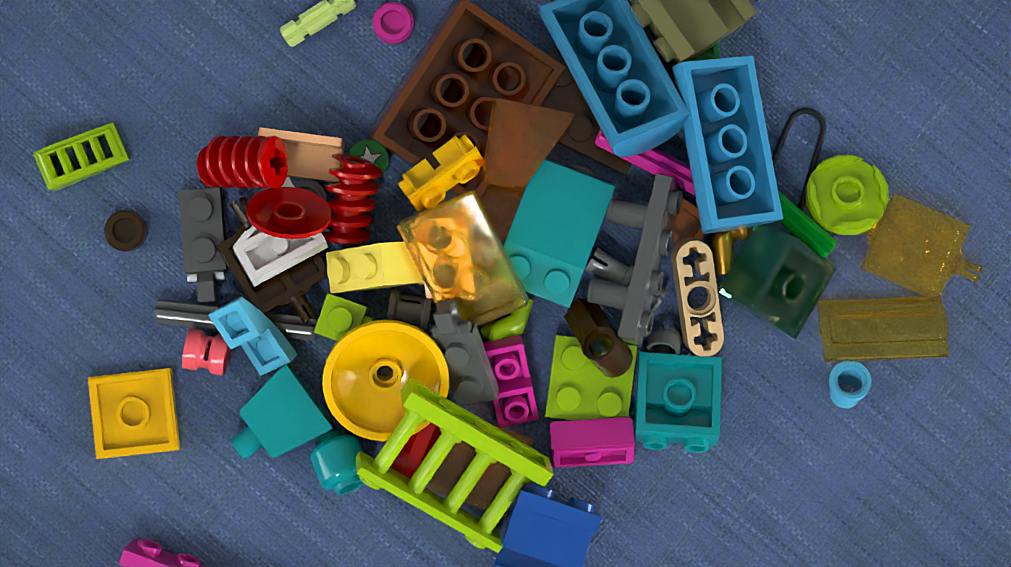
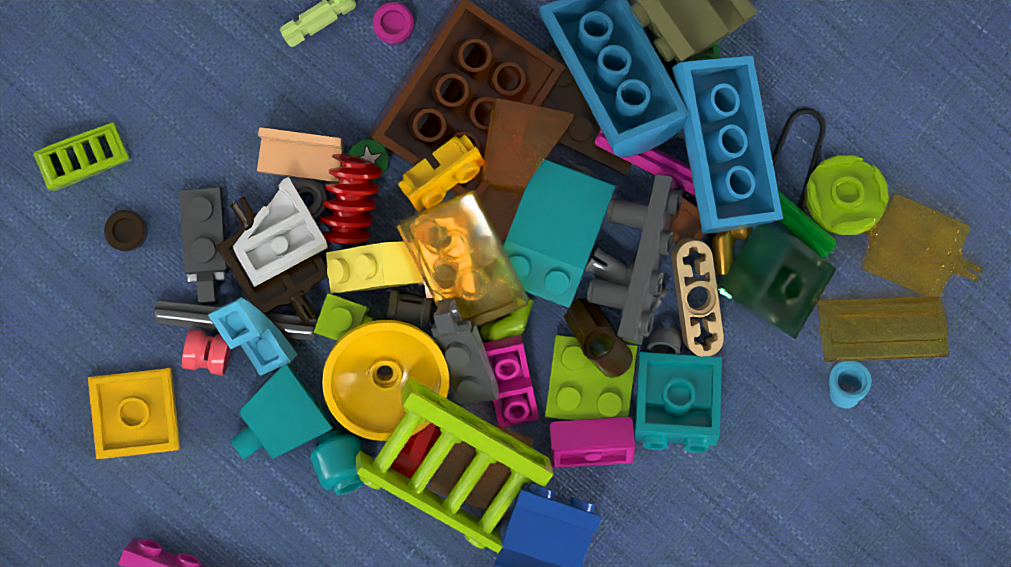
(243, 162): red piece -> none
(288, 212): red dish -> none

